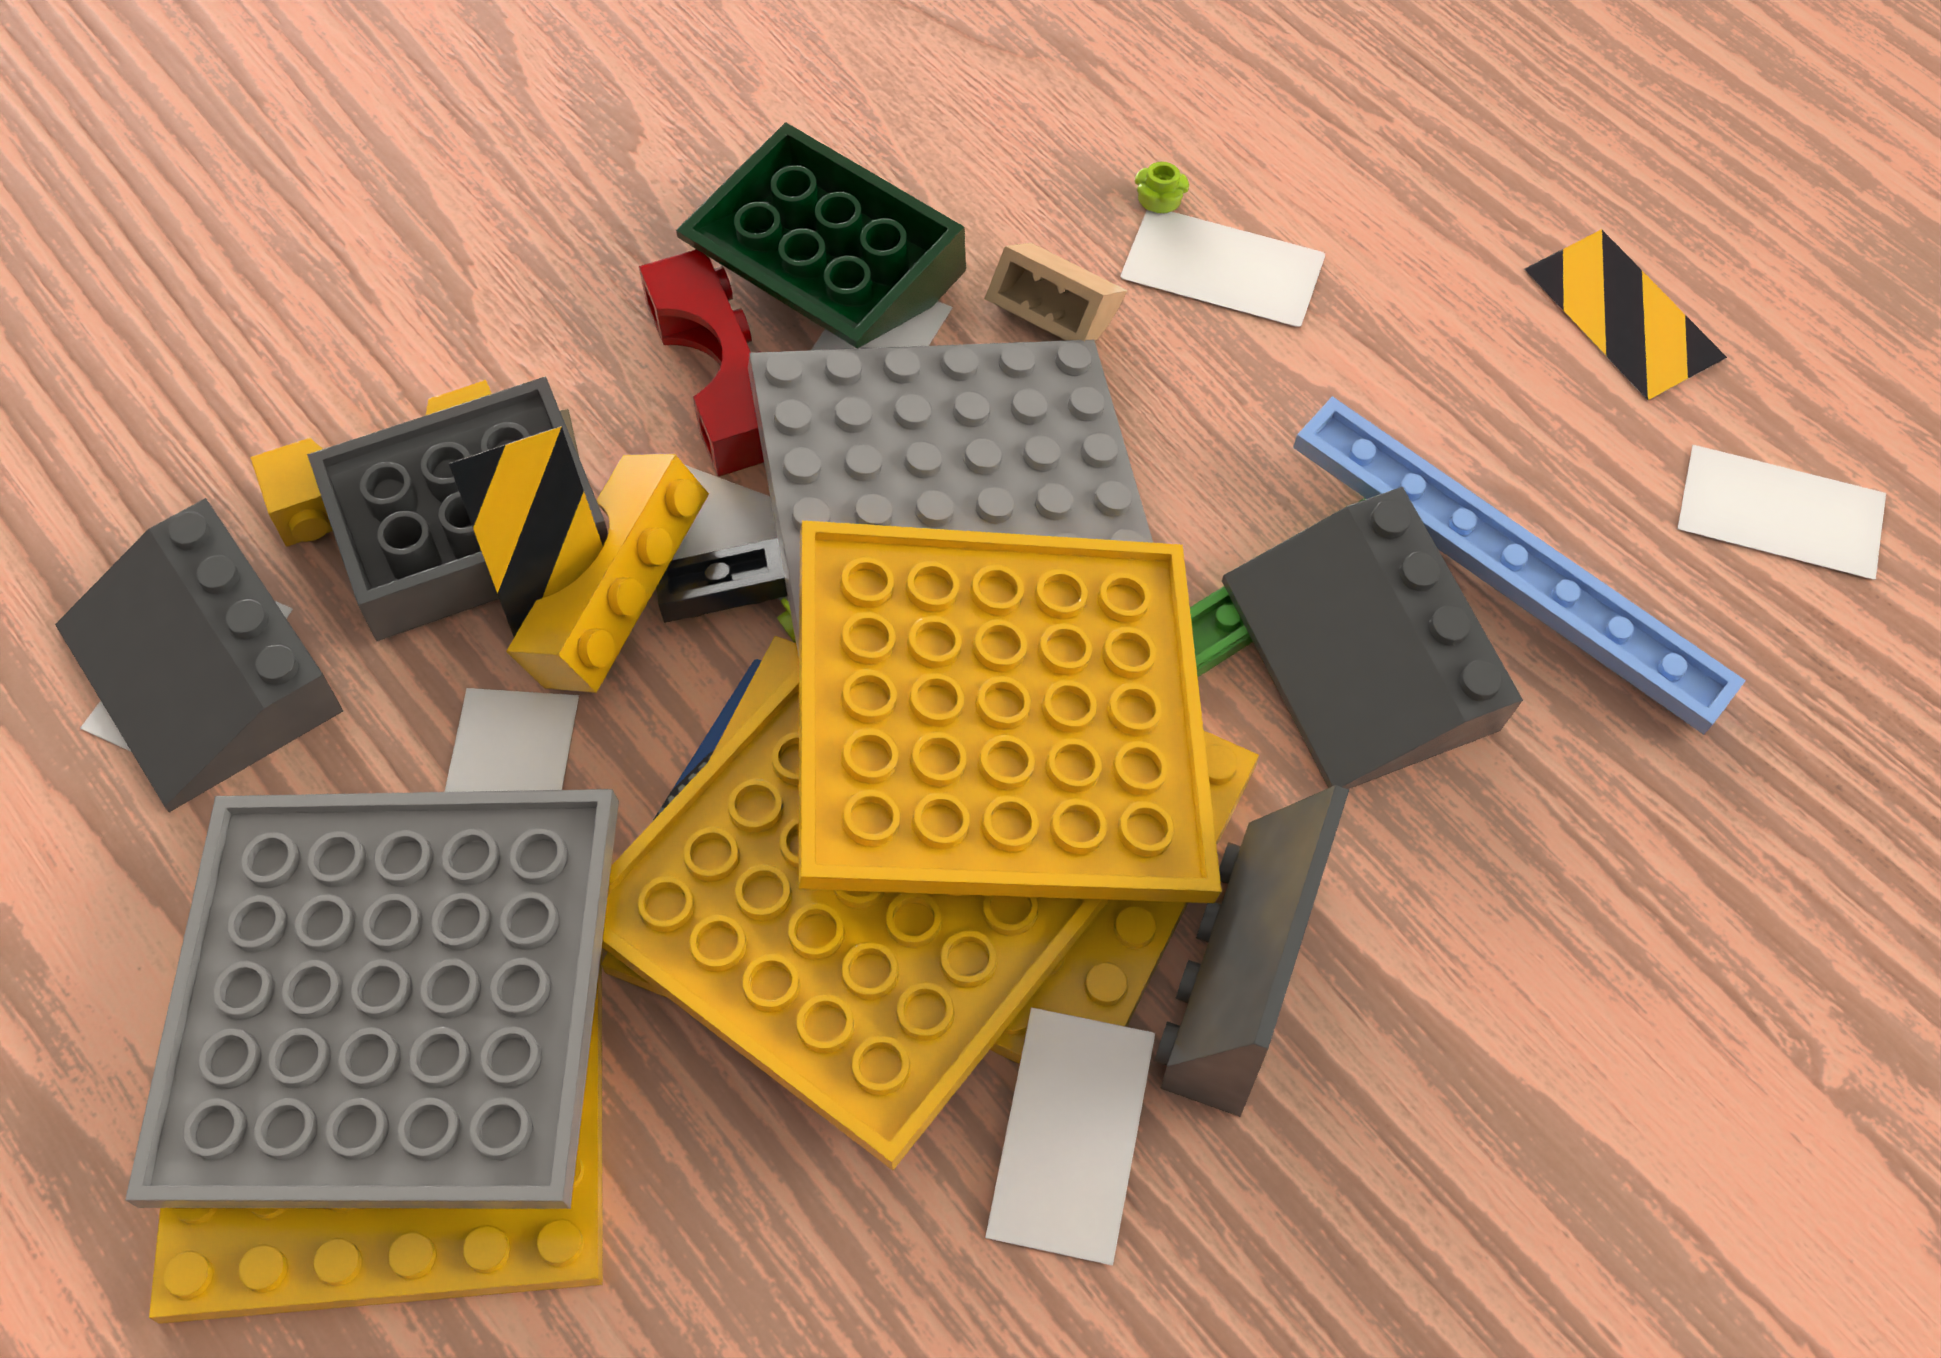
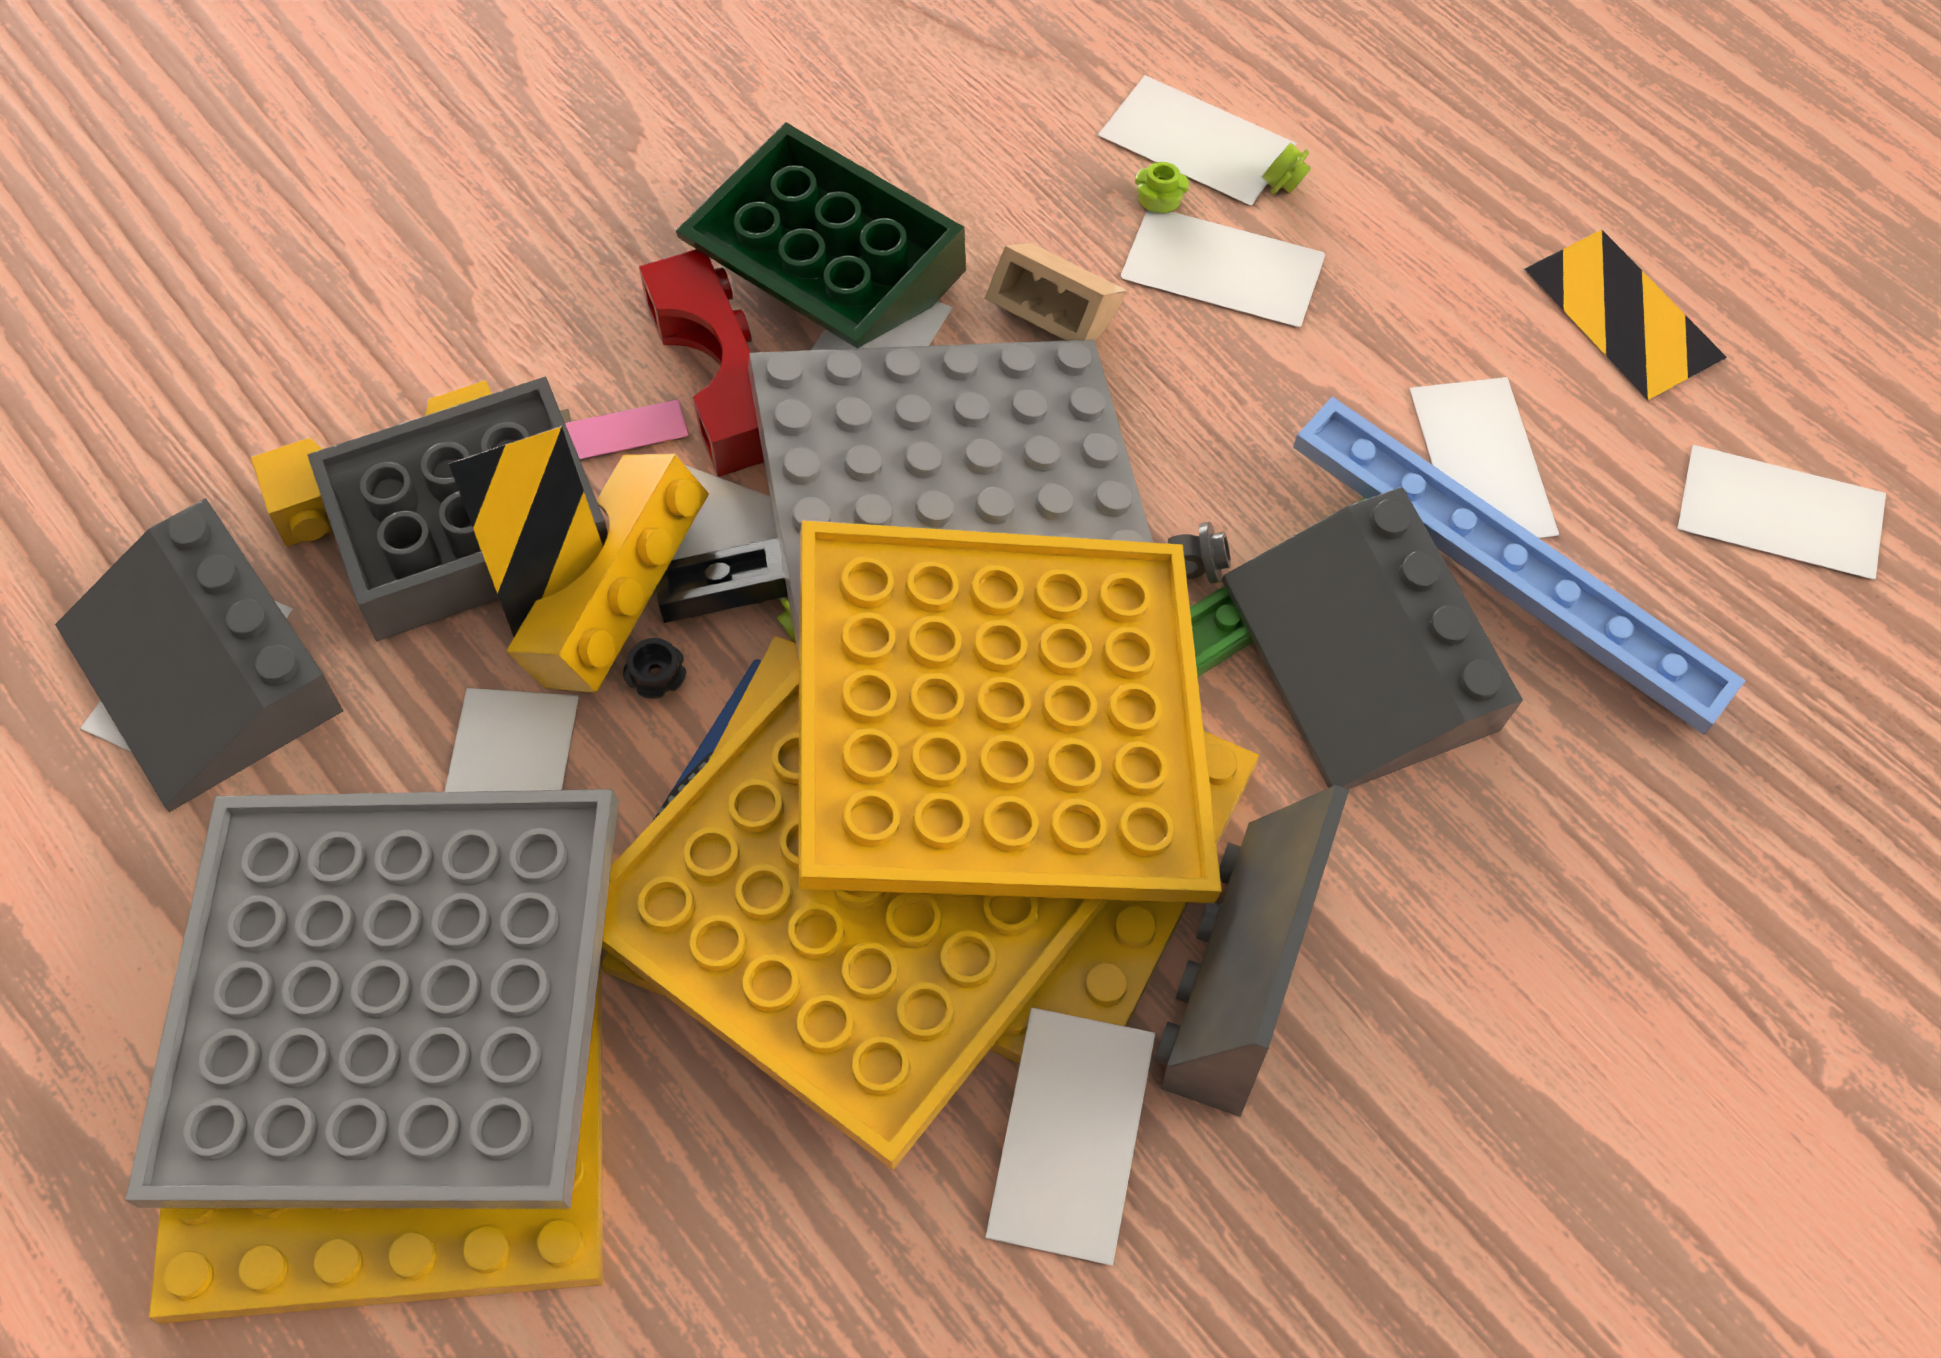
(627, 429): none -> bright pink sticker
(654, 654): none -> black plate
(1195, 138): none -> white sticker
(1204, 552): none -> dark grey plate
(1287, 169): none -> lime plate
(1483, 445): none -> white sticker

